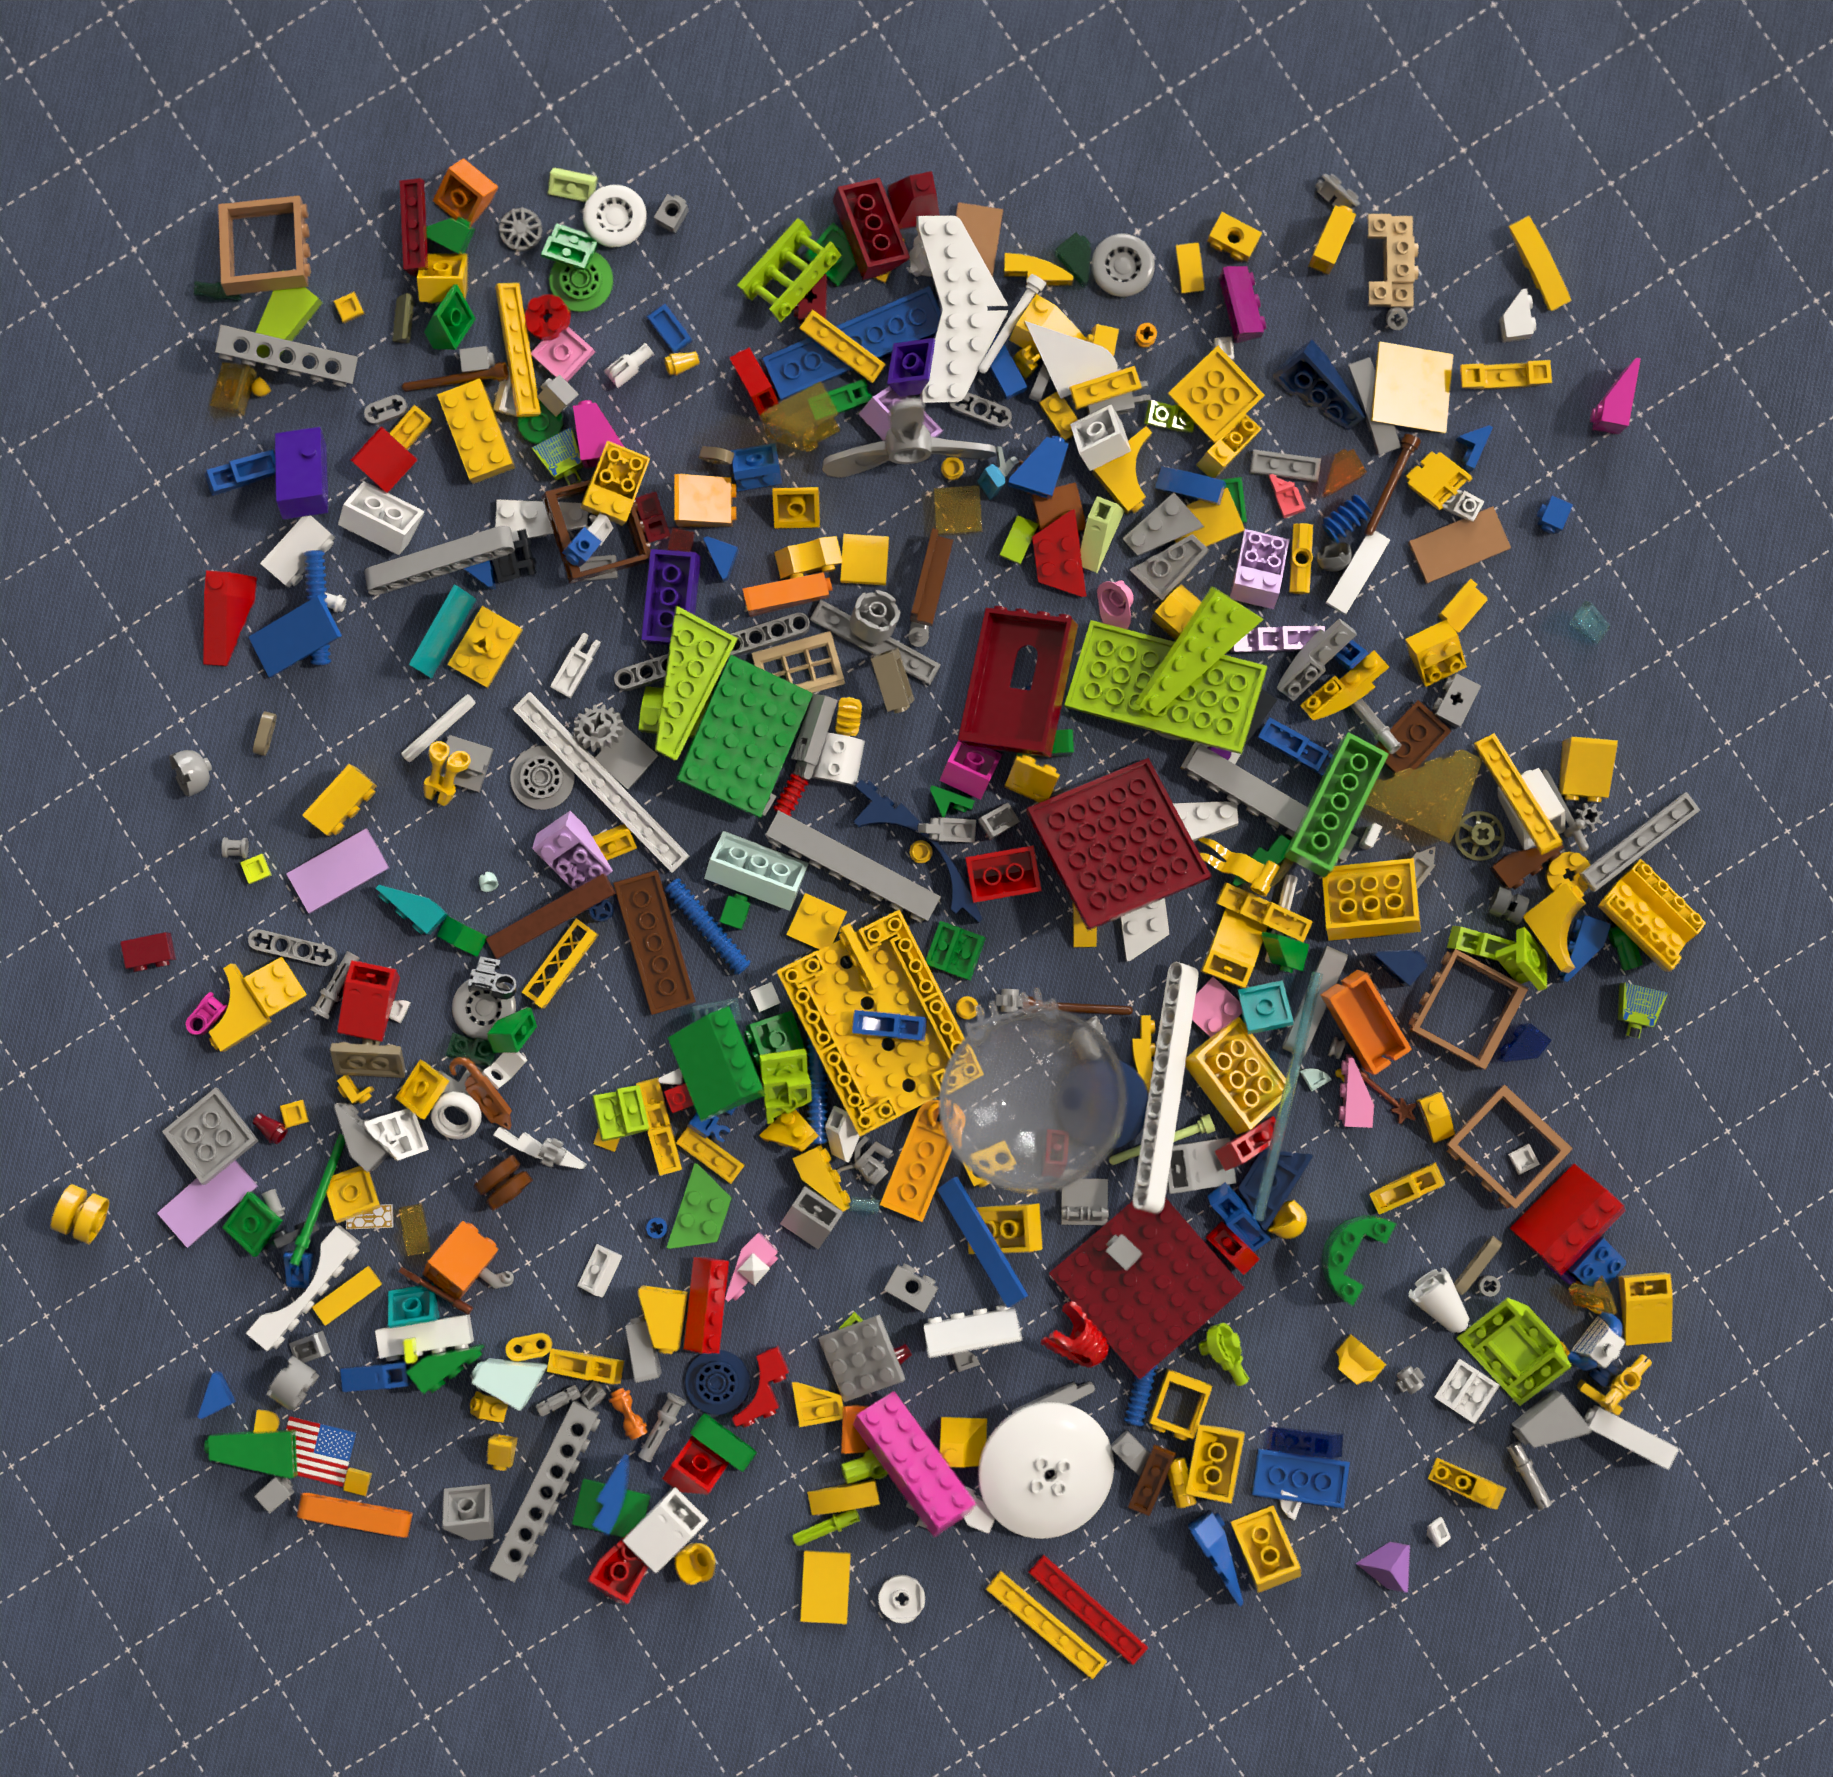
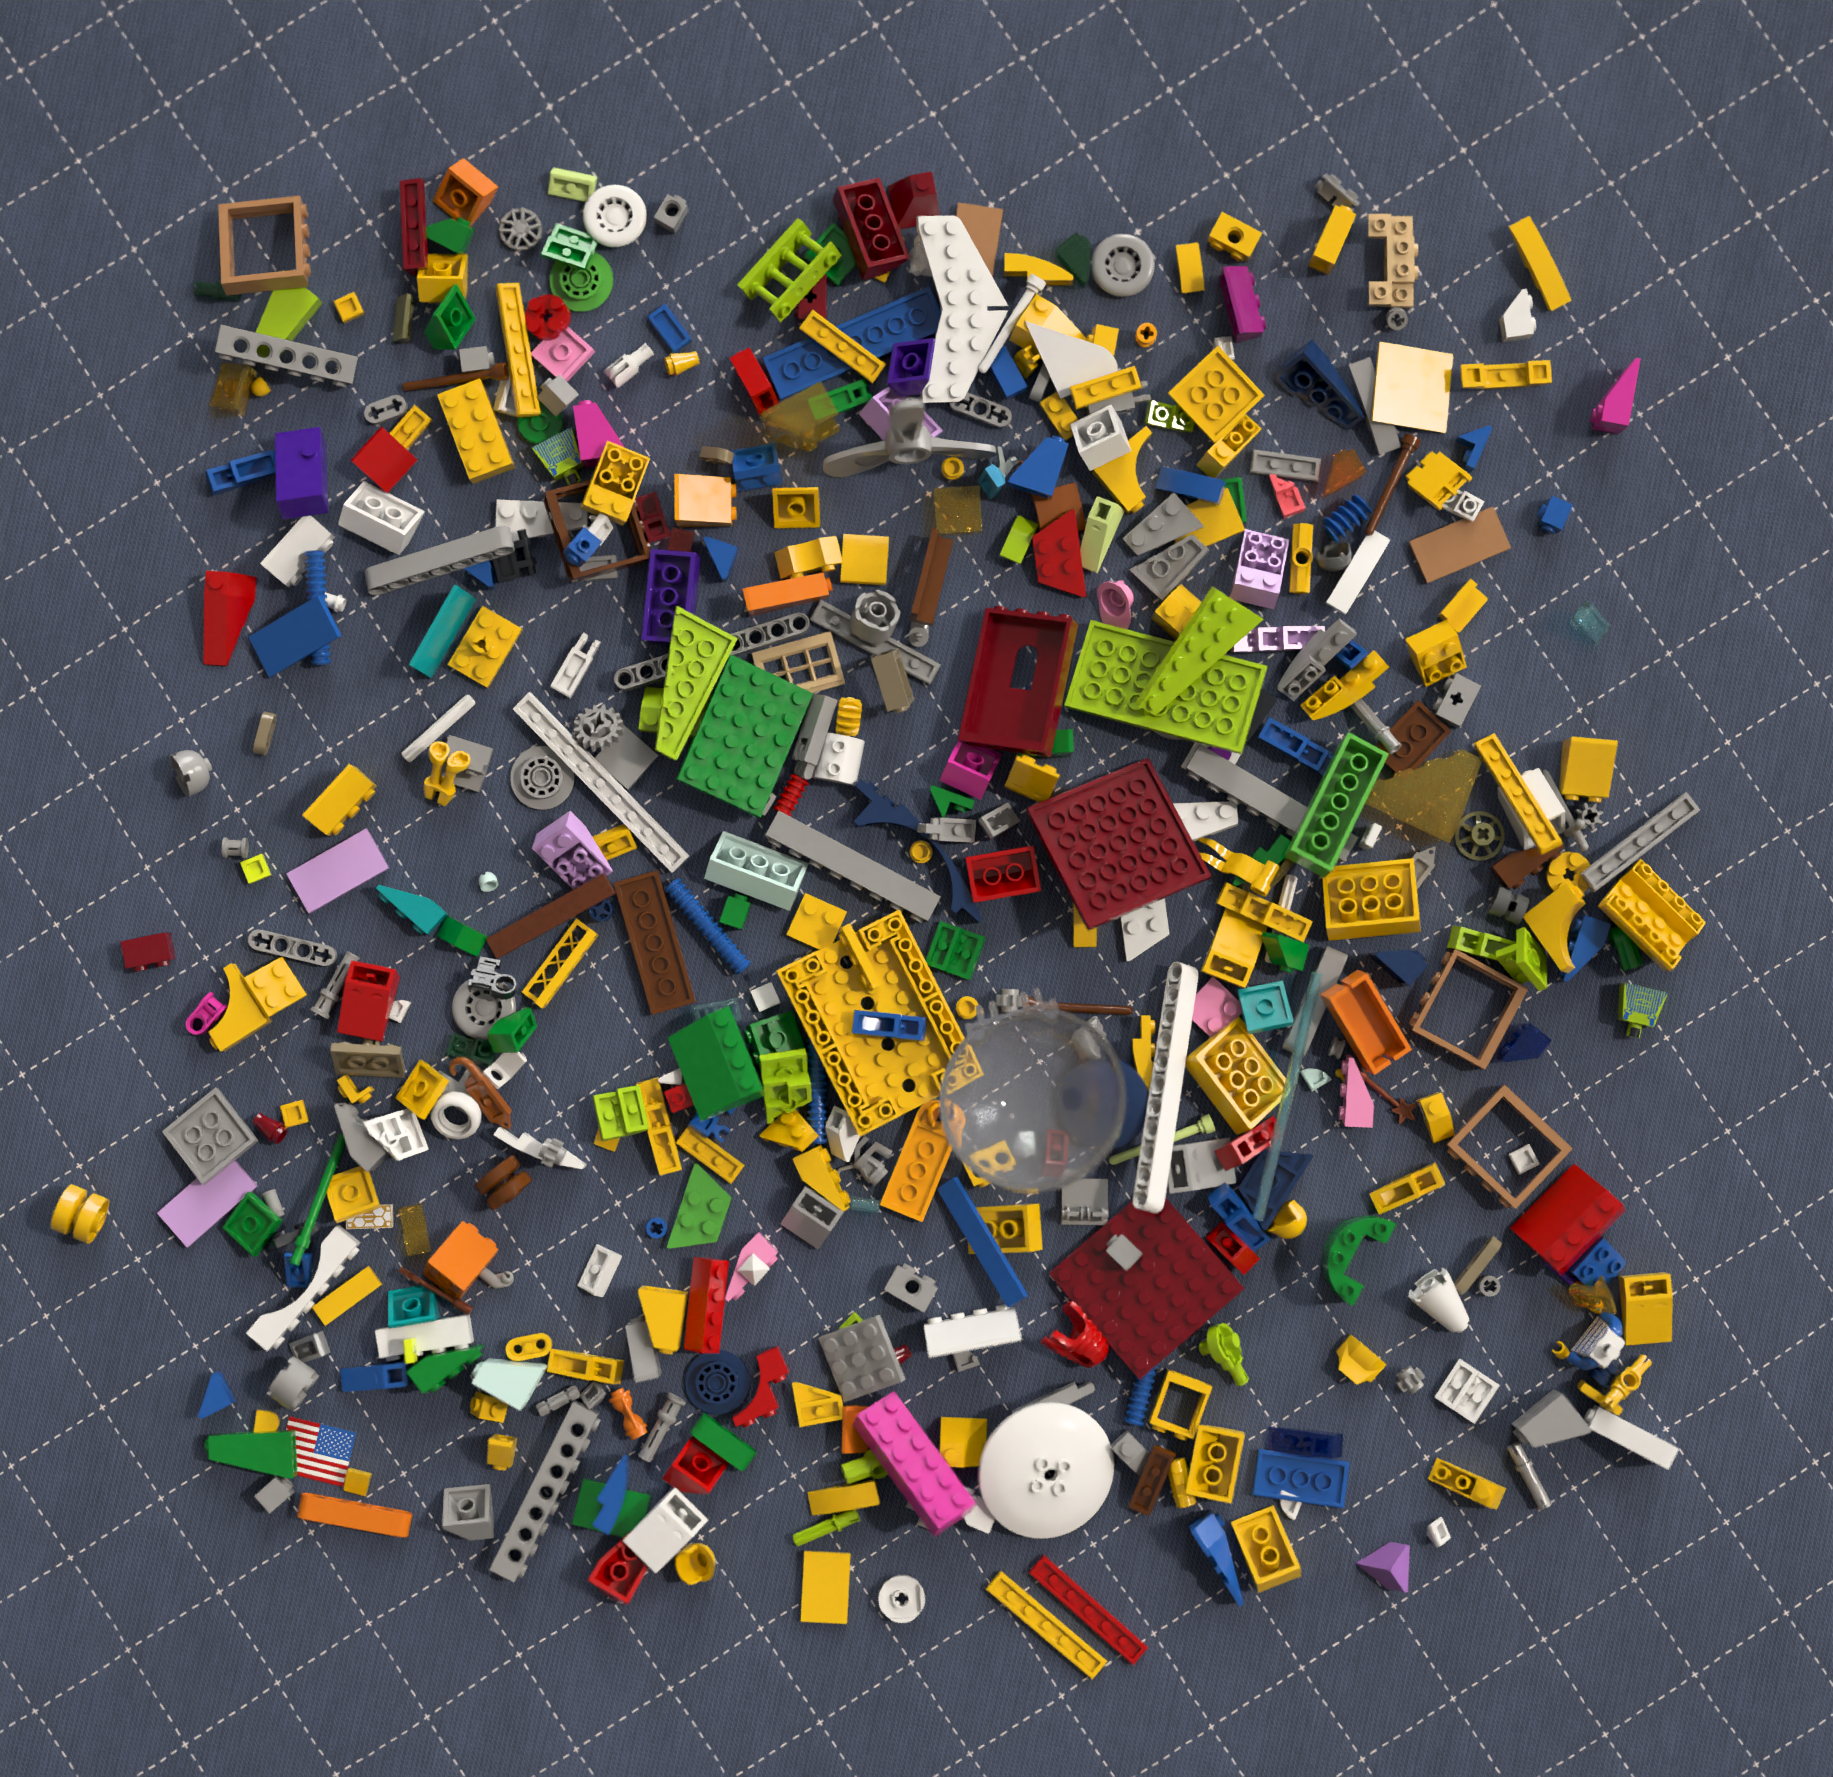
(1516, 1349): lime slope -> none

